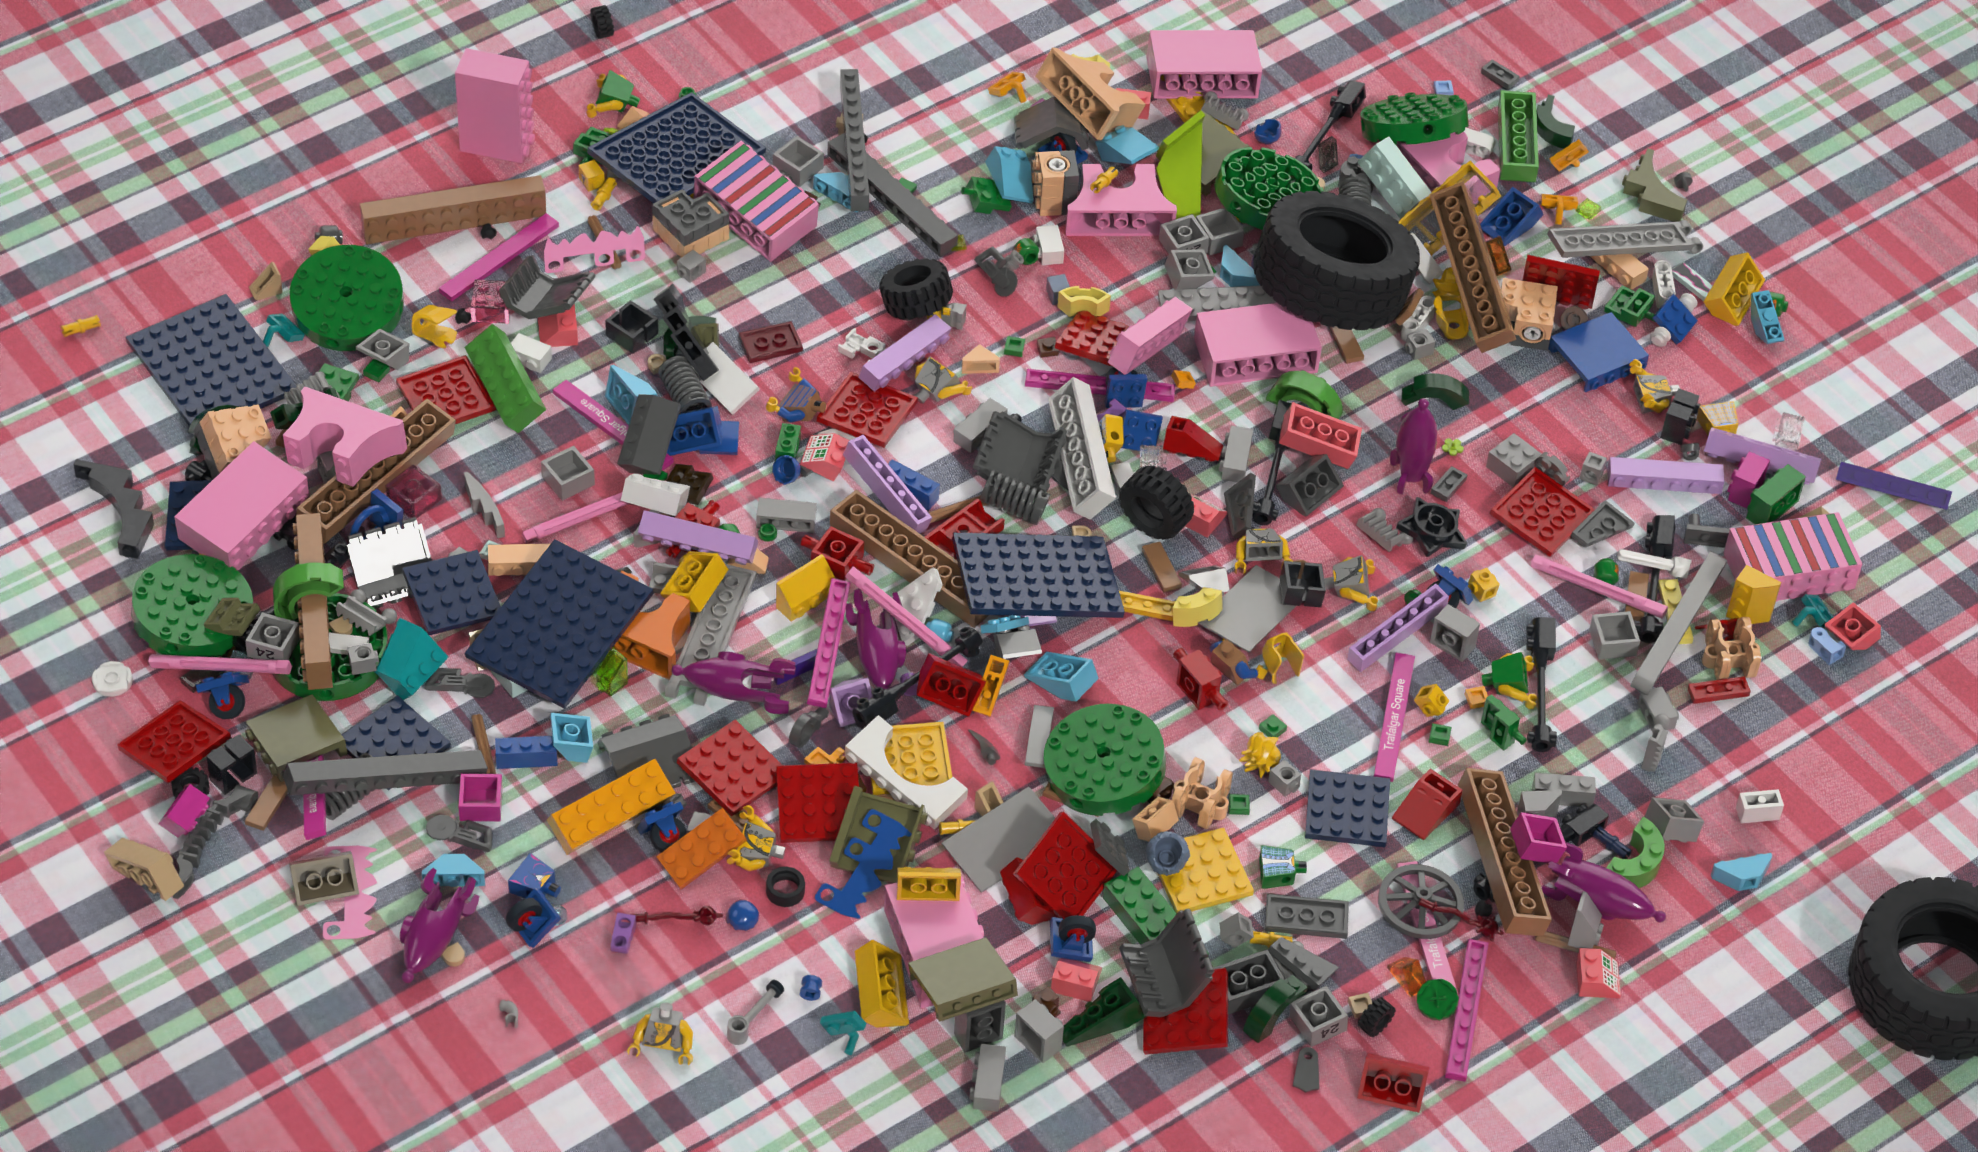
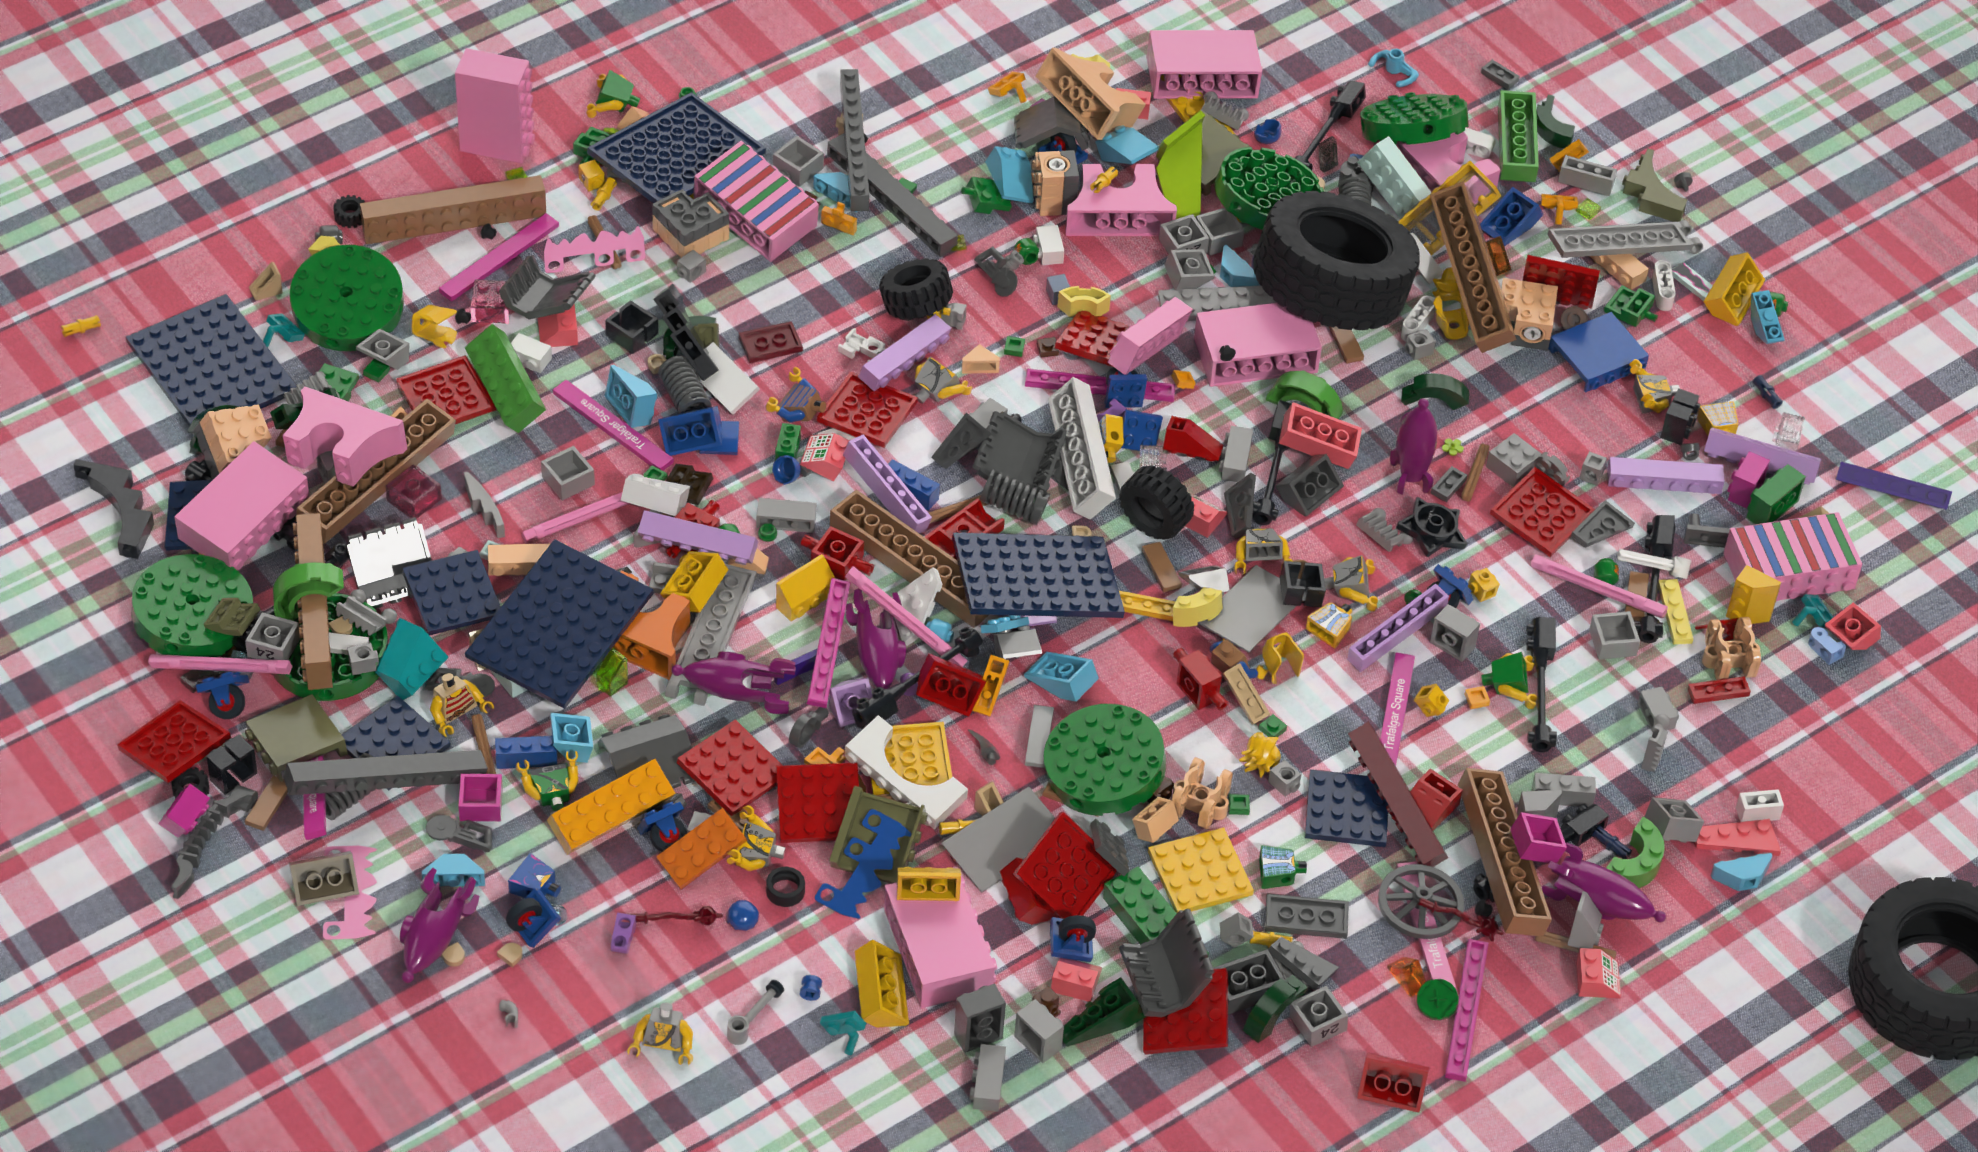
(112, 679): white tile -> none
(145, 866): tan wedge -> none
(346, 204): none -> black tyre
(381, 512): blue tile -> none
(454, 699): none -> torso
(510, 953): none -> tan tile
(515, 173): none -> clear neon green tile
(552, 783): none -> torso
(602, 21): black tyre -> none
(649, 435): dark grey slope -> none
(838, 219): none -> light orange plate
(960, 441): none -> dark grey wing
(964, 978): olive panel -> none
(1167, 853): sand blue hair -> none
(1227, 353): none -> black piece
(1246, 694): none -> tan plate
(1307, 1071): dark grey piece -> none
(1330, 623): none -> yellow torso
(1359, 1003): tan plate -> none
(1376, 1017): black tyre -> none
(1396, 64): none -> medium azure piece
(1398, 796): none -> dark red brick
(1410, 306): medium nougat tile -> none
(1440, 734): green tile -> none
(1443, 87): light blue tile -> none
(1475, 472): none -> medium nougat axle
(1502, 723): green plate -> none
(1587, 175): none -> light grey brick
(1674, 319): blue plate -> none
(1678, 623): light grey beam -> none
(1740, 836): none -> coral wing
(1761, 383): none -> dark blue pin

